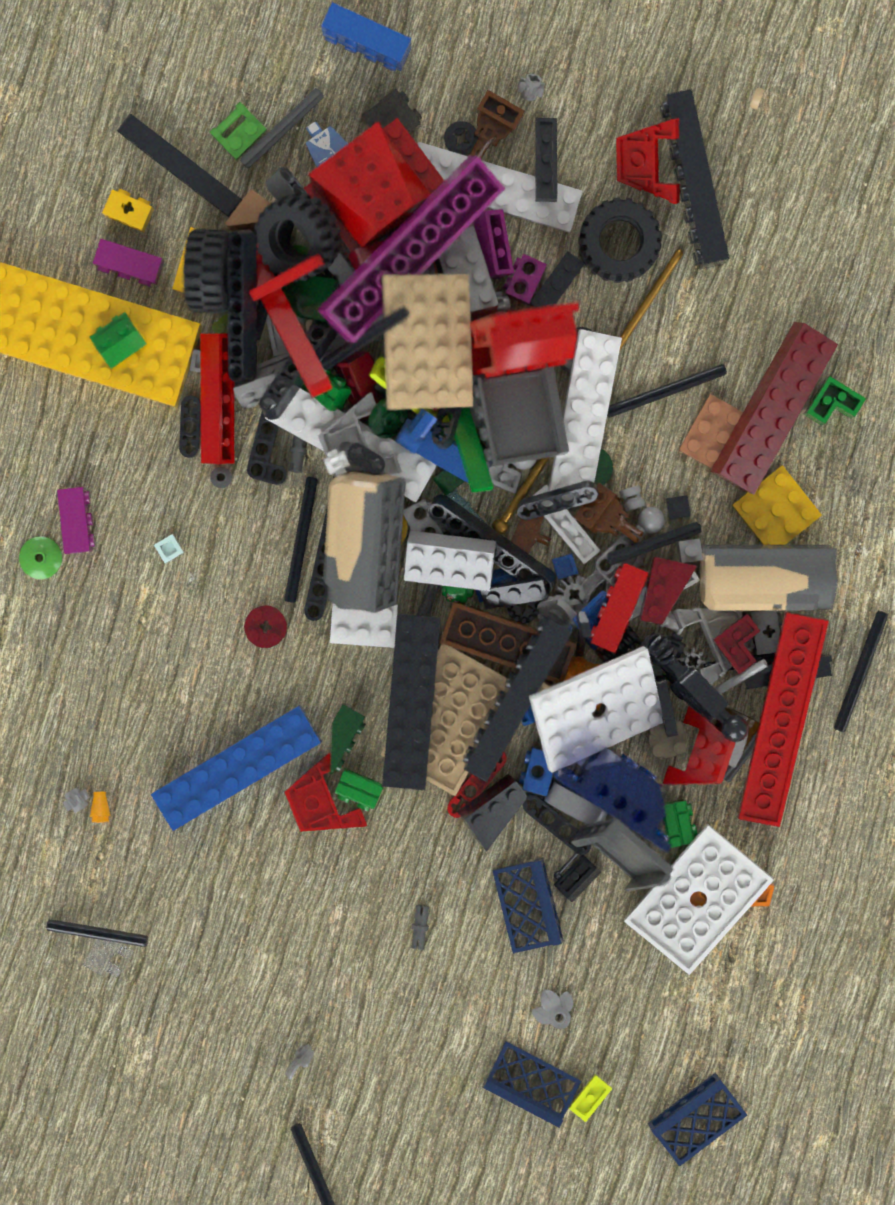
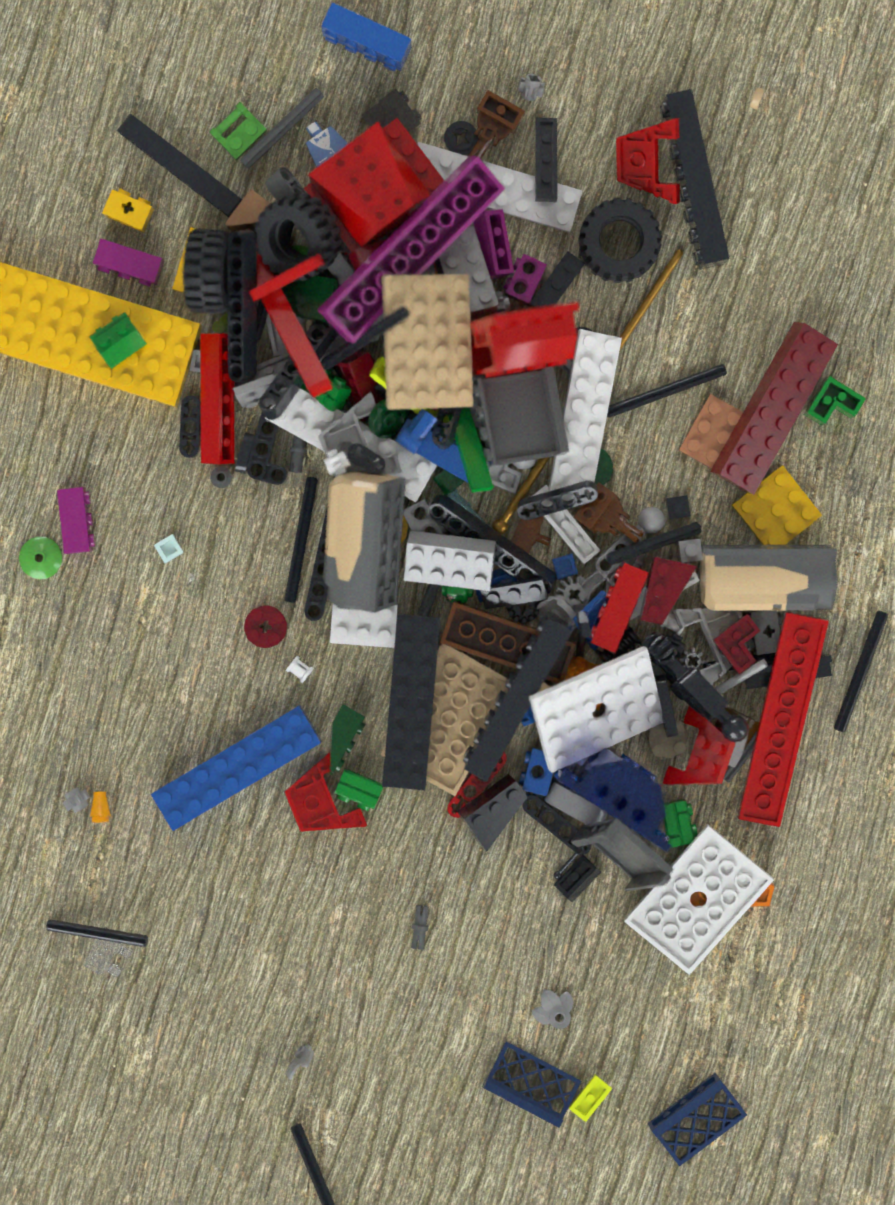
(244, 454): none -> black beam
(299, 669): none -> white bush
(546, 901): dark blue fence -> none
(634, 502): light grey wheel -> none

